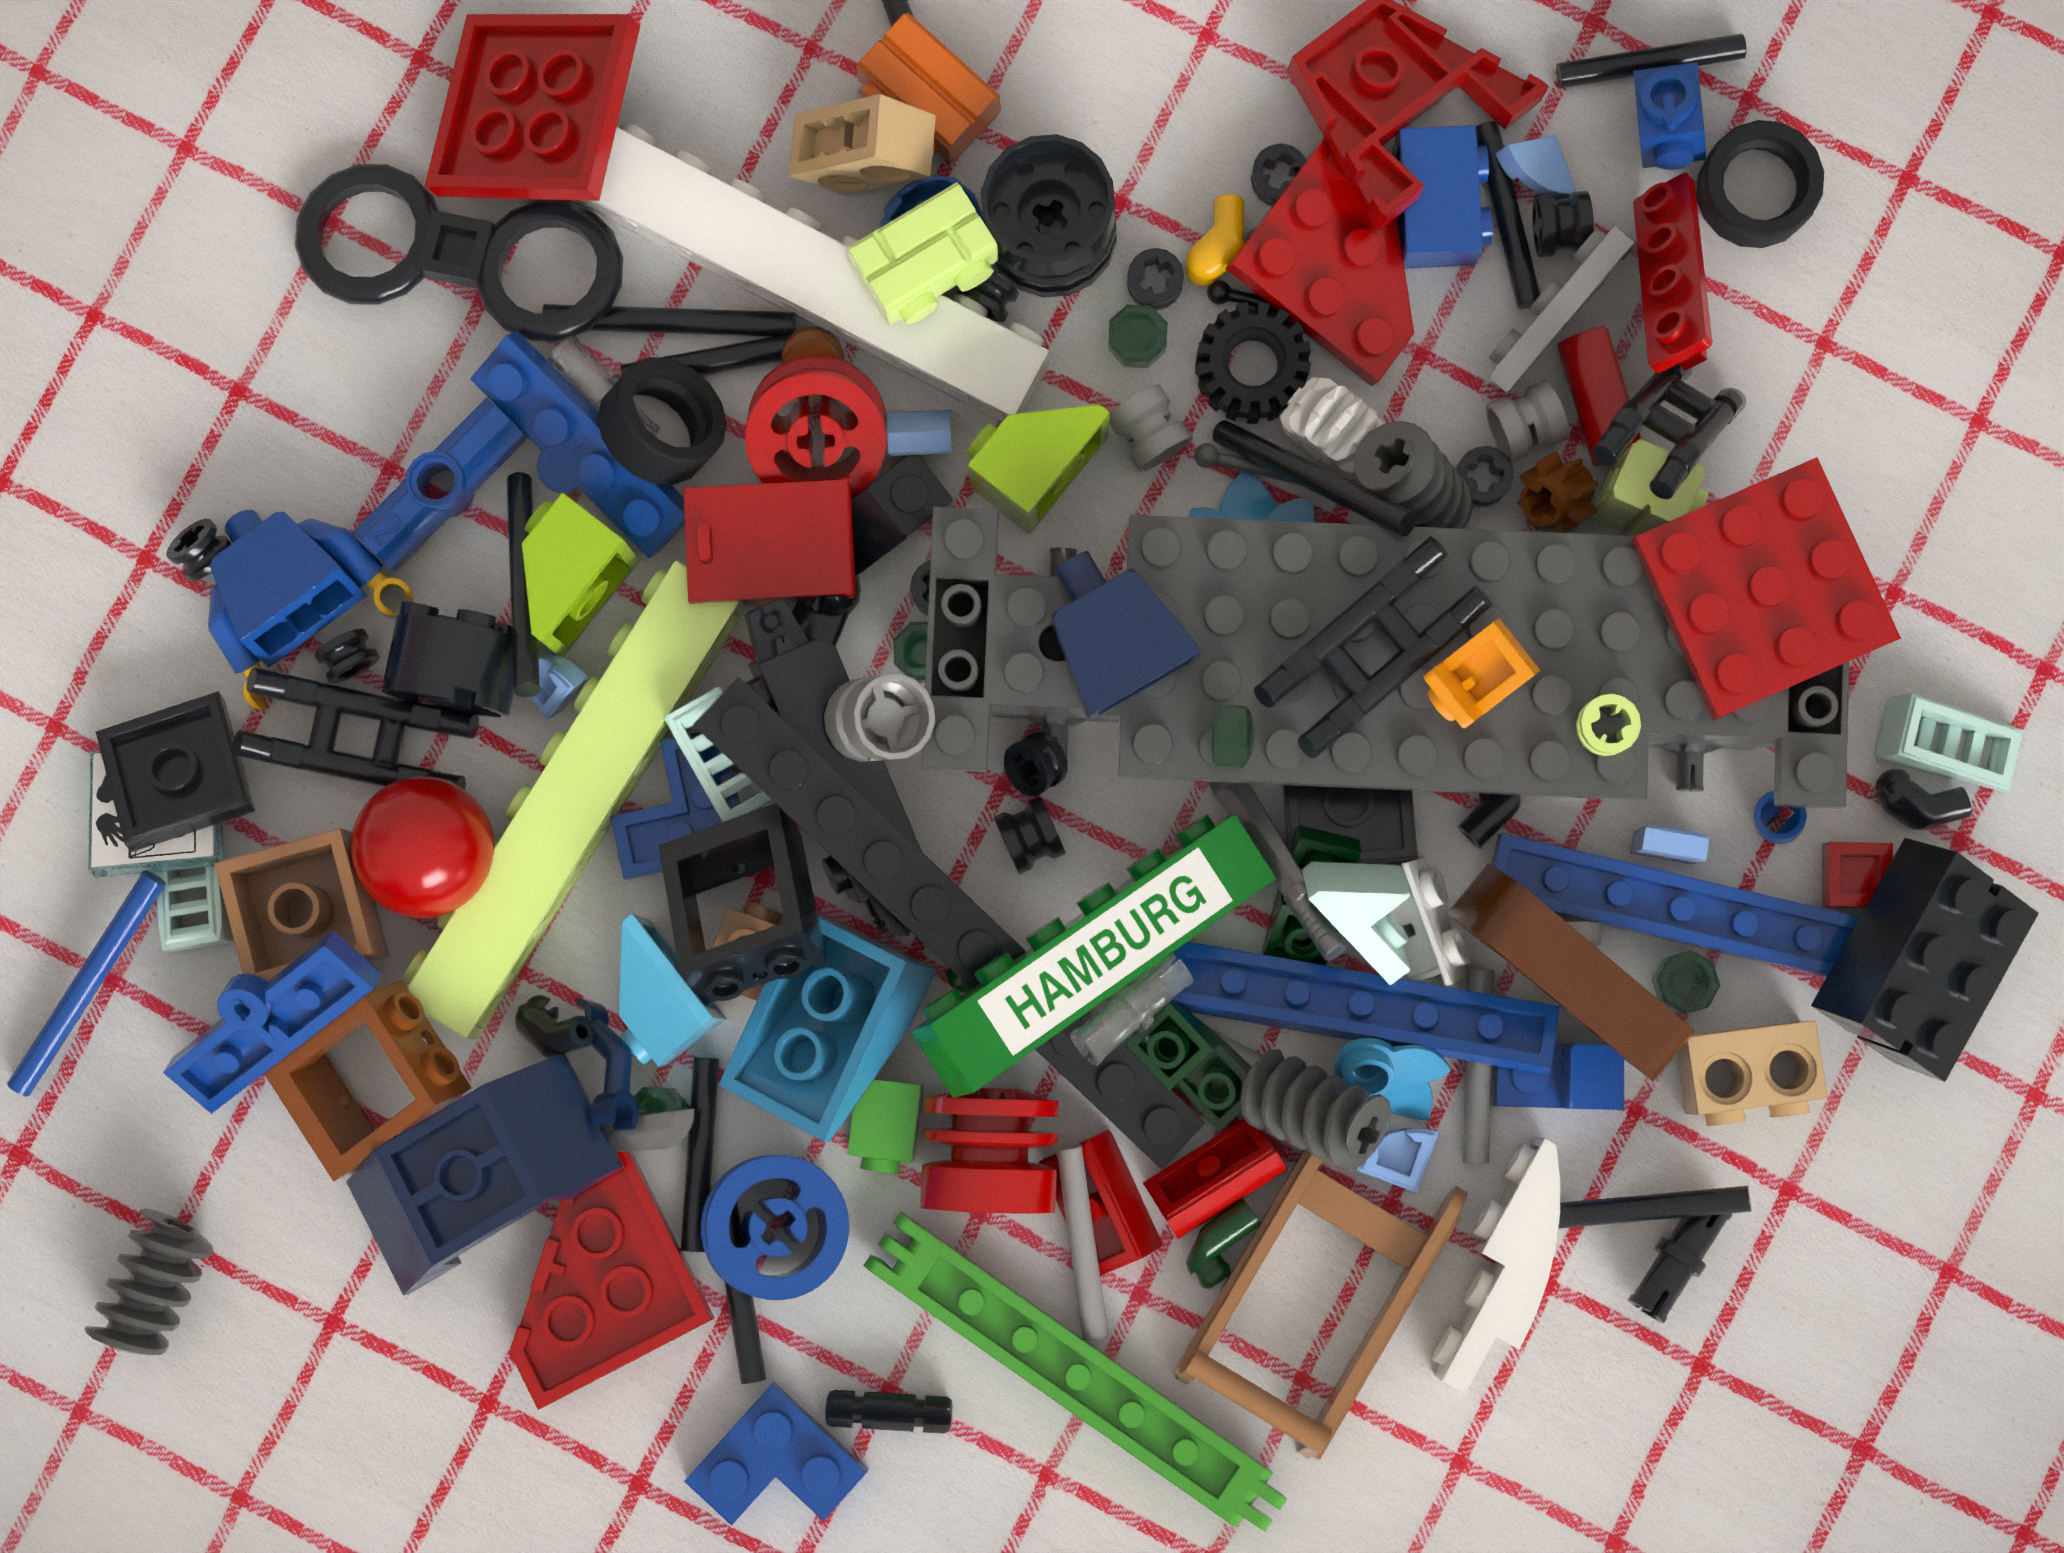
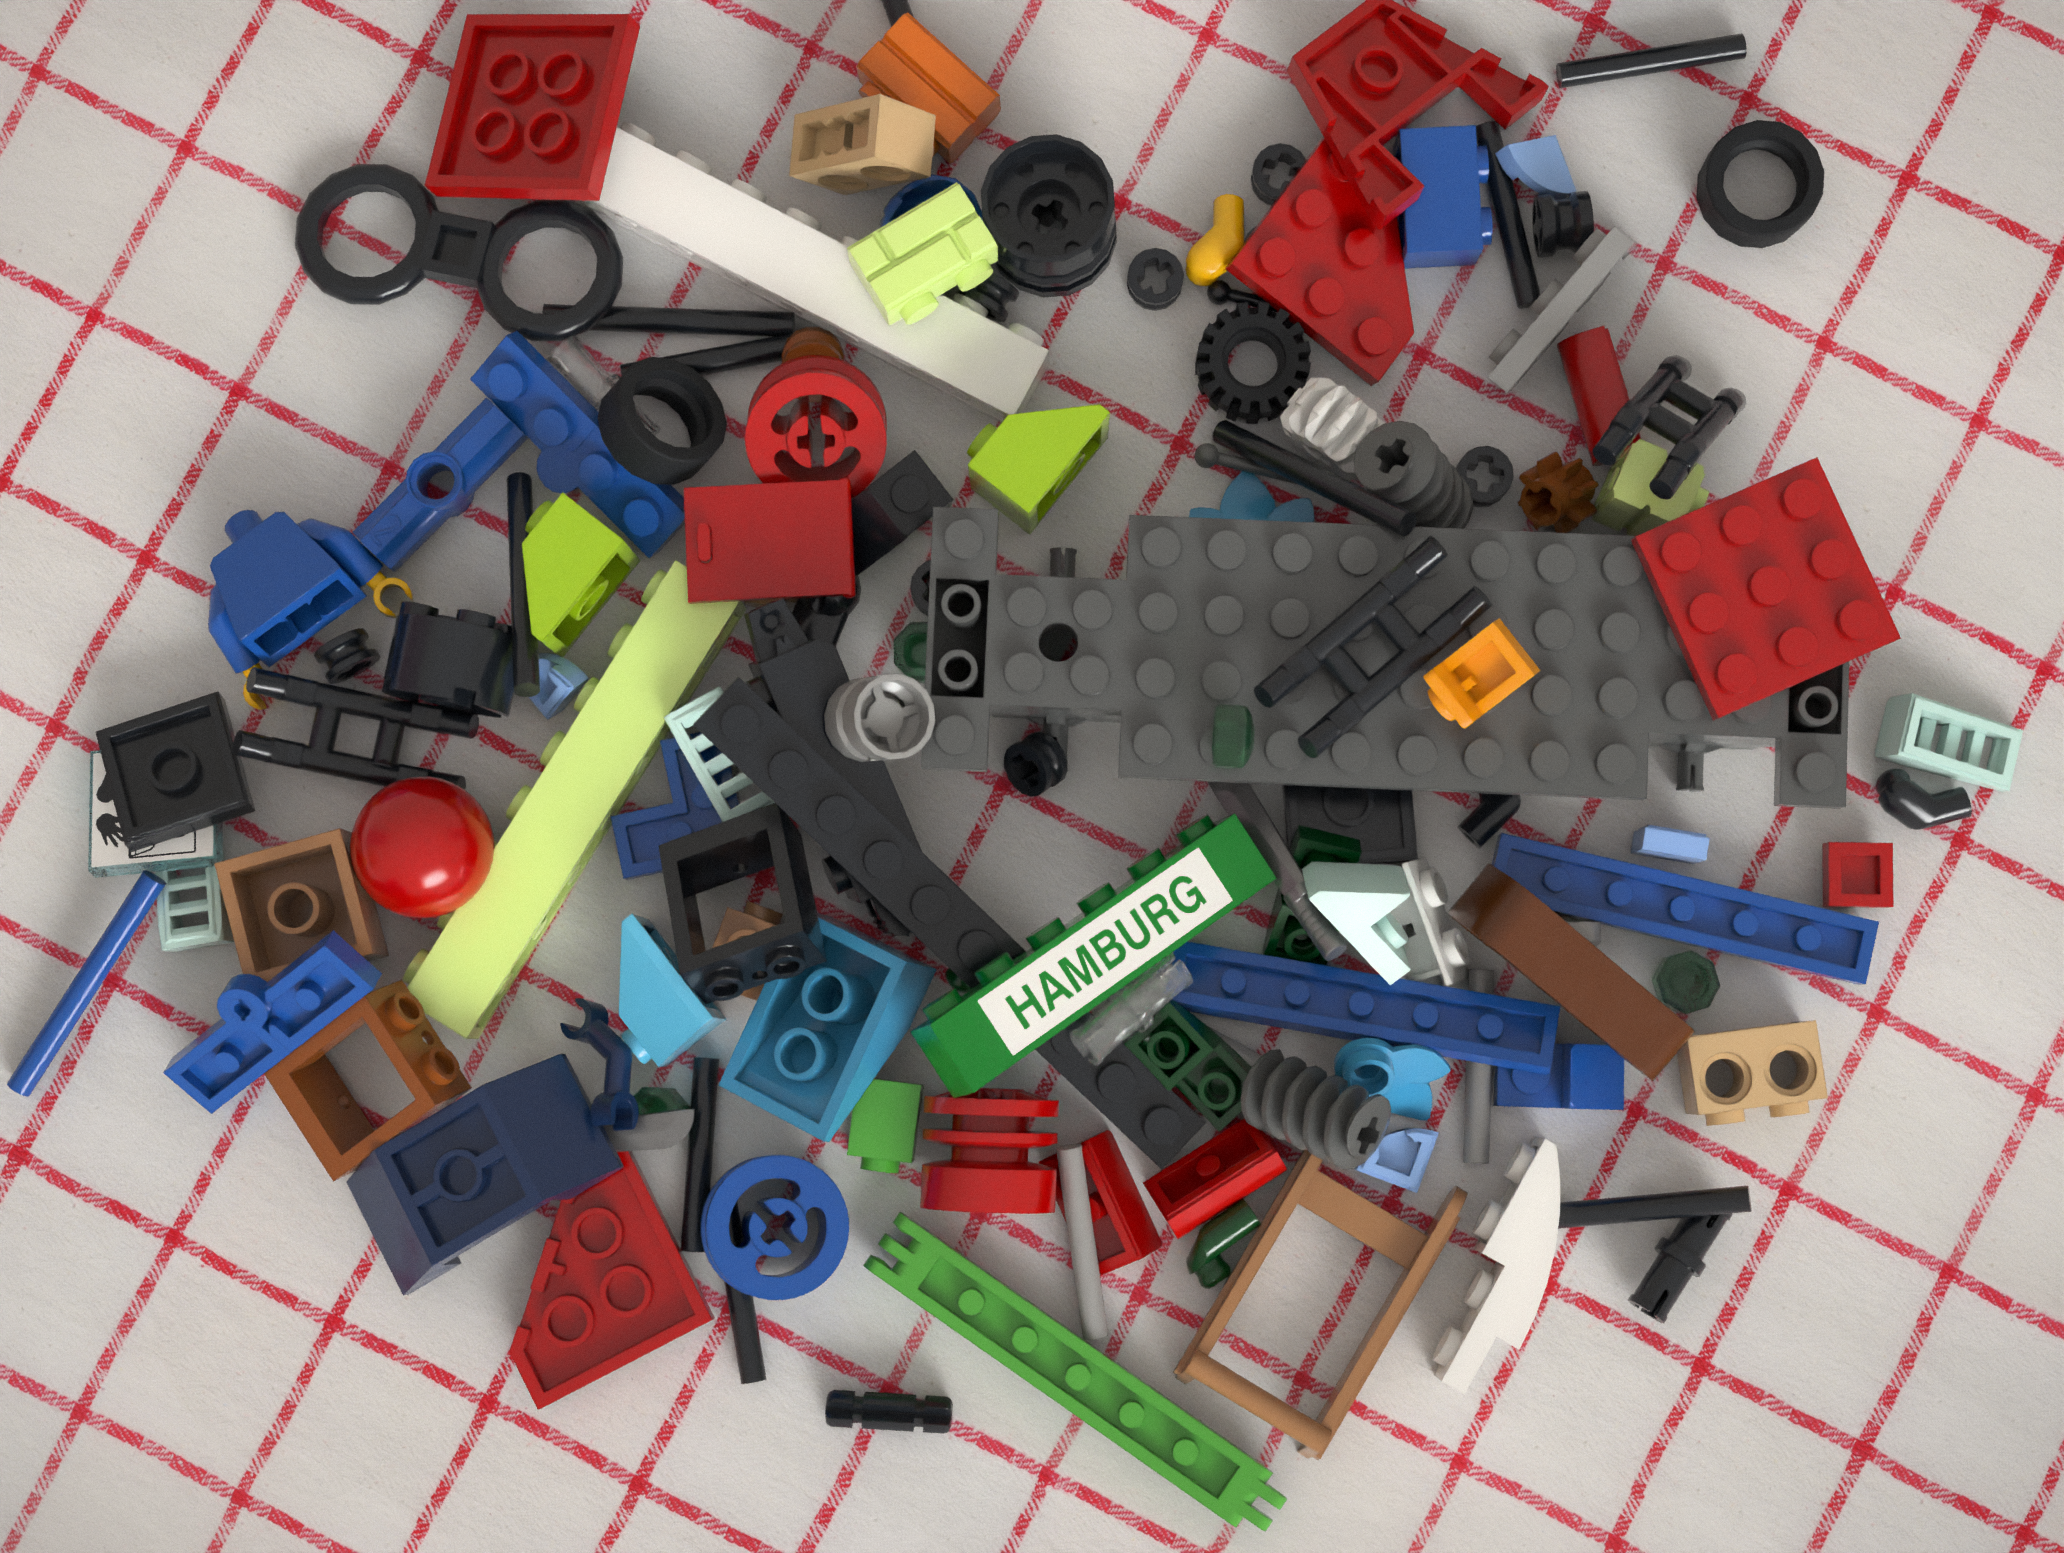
(152, 1286): dark grey piece -> none
(196, 548): black bush -> none
(546, 1034): black arm -> none
(778, 1442): blue plate -> none
(918, 432): light blue tile -> none
(1029, 835): black wheel -> none
(1116, 635): dark blue torso -> none
(1137, 336): clear green tile -> none
(1146, 422): light grey wheel -> none
(1528, 420): light grey wheel -> none
(1625, 736): yellowish green bush -> none
(1670, 116): blue brick -> none
(1672, 275): red bracket -> none
(1766, 813): blue hinge -> none
(1925, 958): black piece -> none

